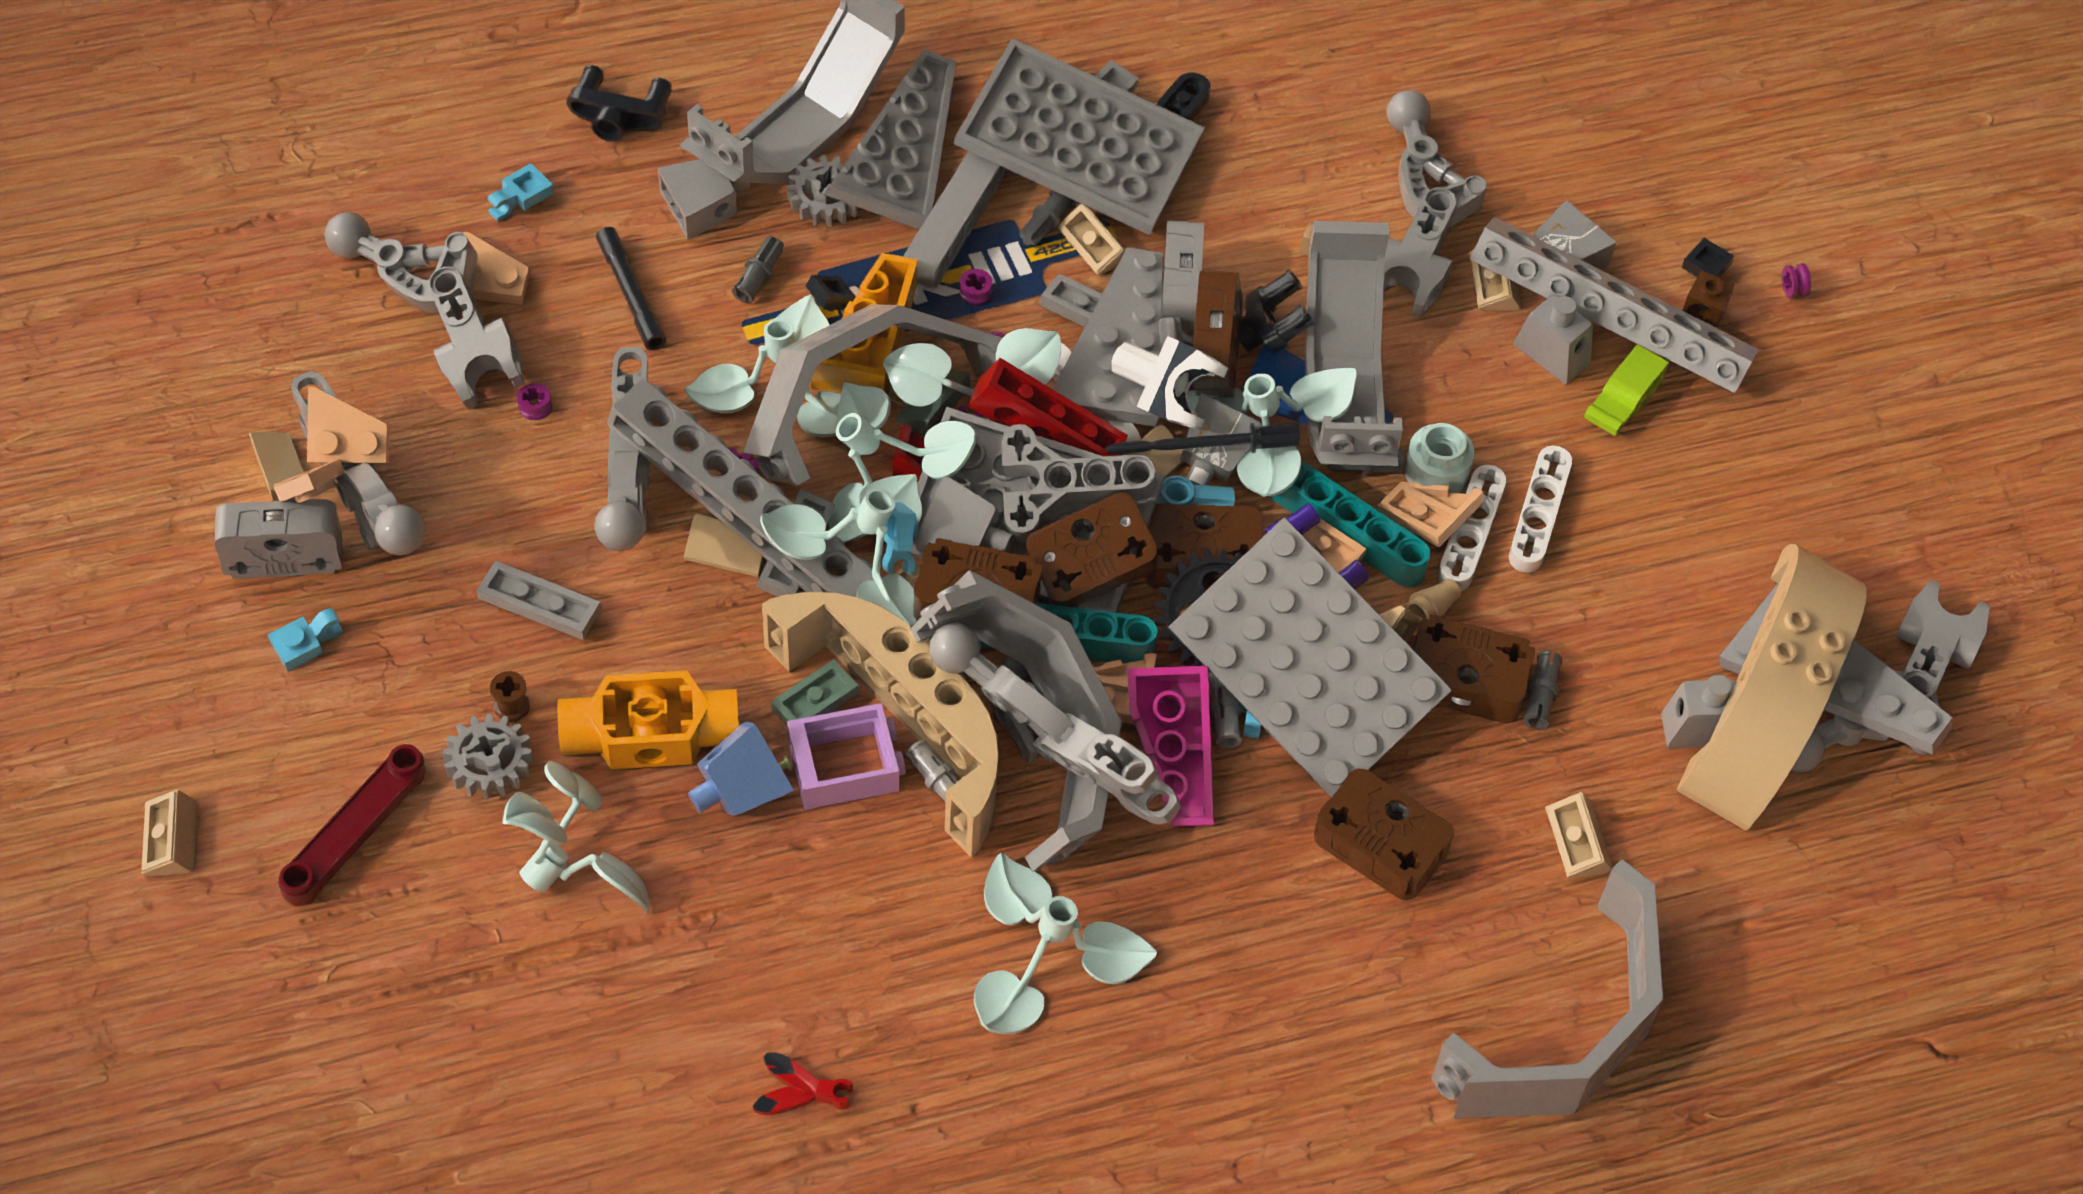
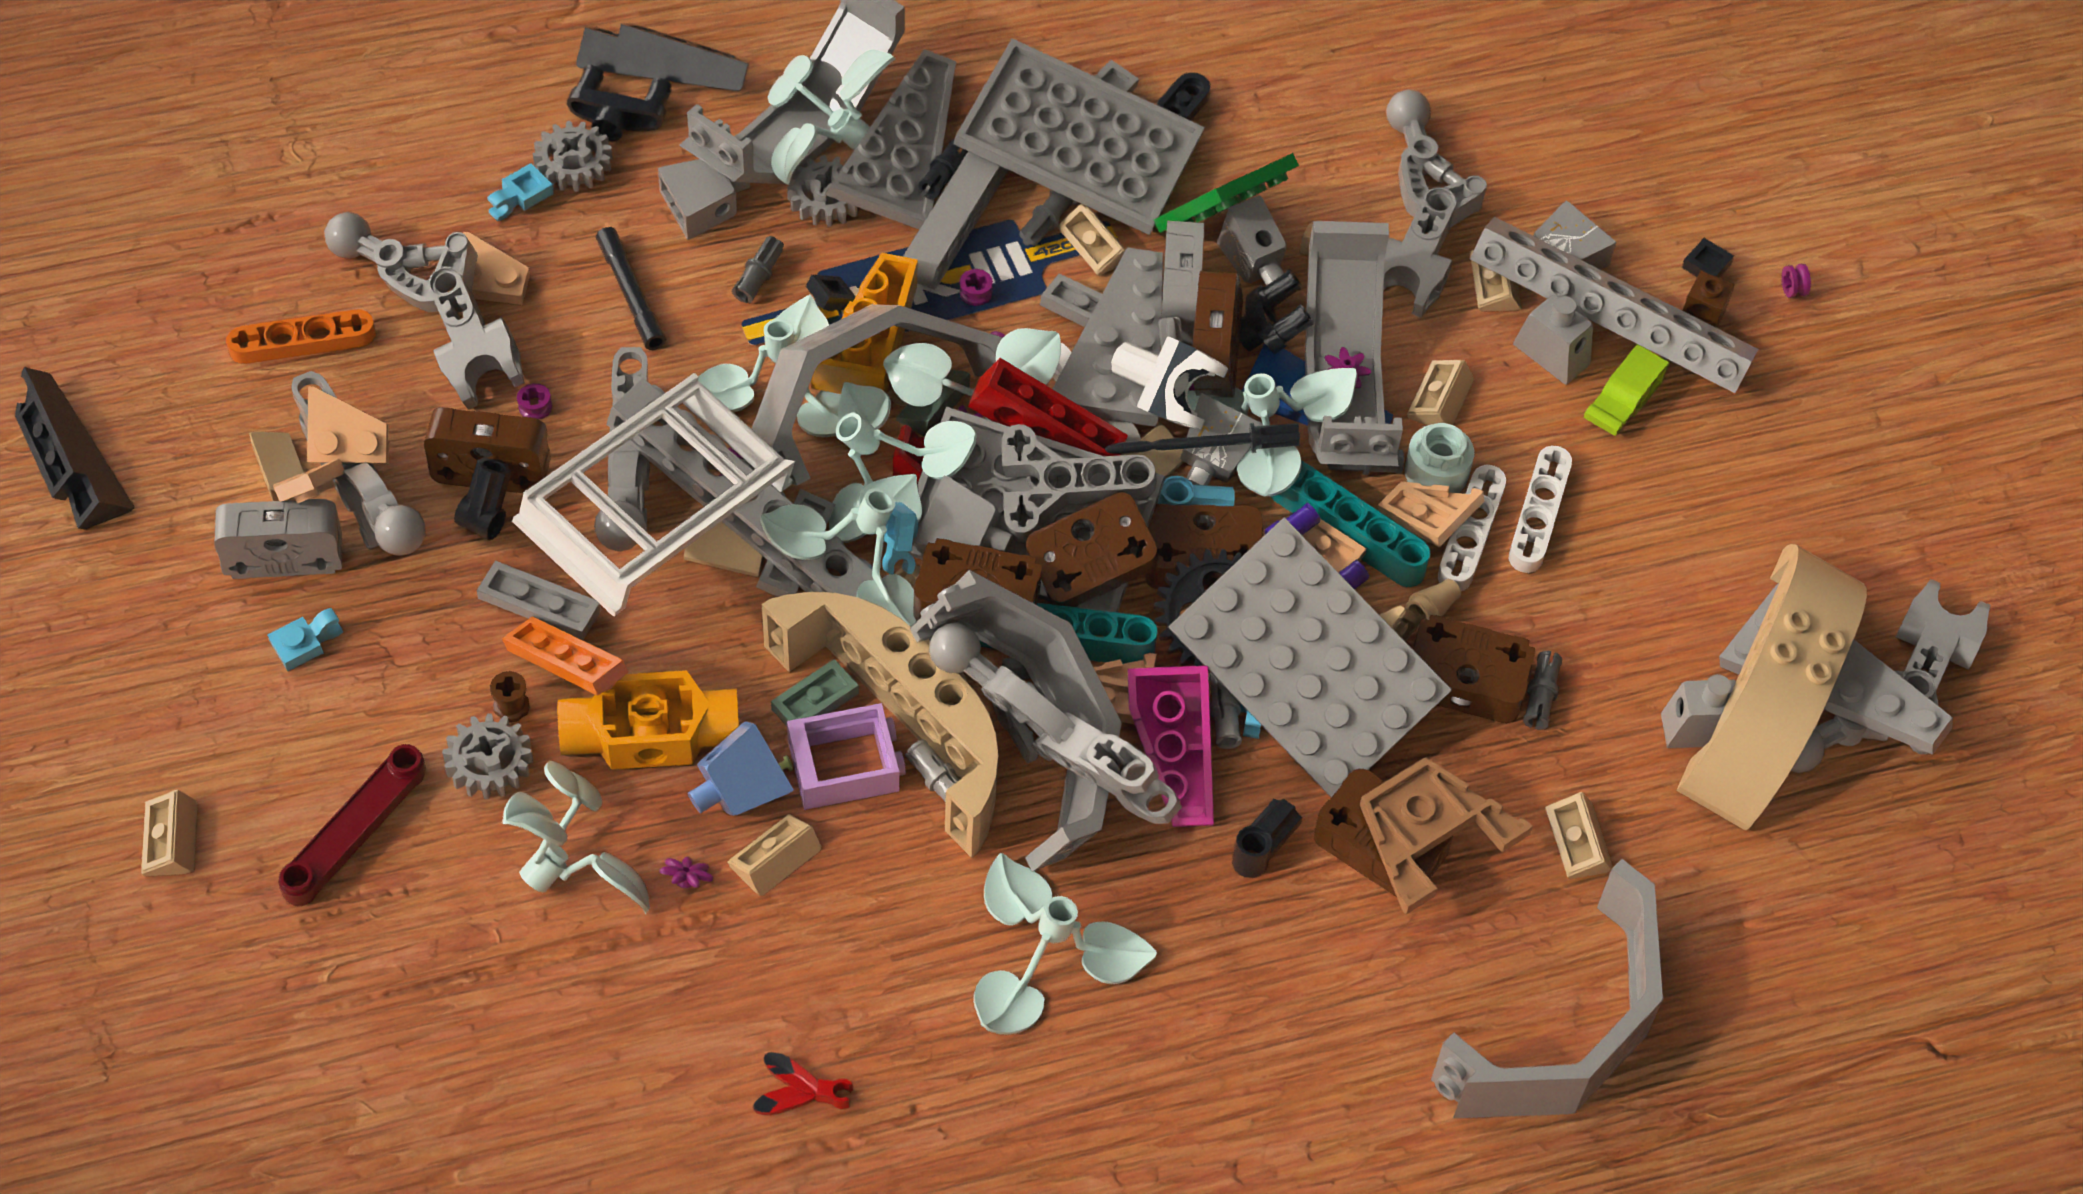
(67, 453): none -> black wedge
(301, 341): none -> orange beam
(462, 437): none -> reddish brown axle
(482, 506): none -> black piece
(565, 655): none -> orange plate
(573, 155): none -> light grey gear
(590, 566): none -> white piece
(659, 55): none -> black wedge
(685, 873): none -> magenta plant
(775, 854): none -> tan slope
(844, 124): none -> light aqua plant
(942, 170): none -> black pin
(1230, 193): none -> green plate
(1253, 241): none -> light grey torso
(1264, 836): none -> black piece
(1347, 361): none -> magenta plant
(1420, 812): none -> medium nougat wing
(1441, 392): none -> tan slope

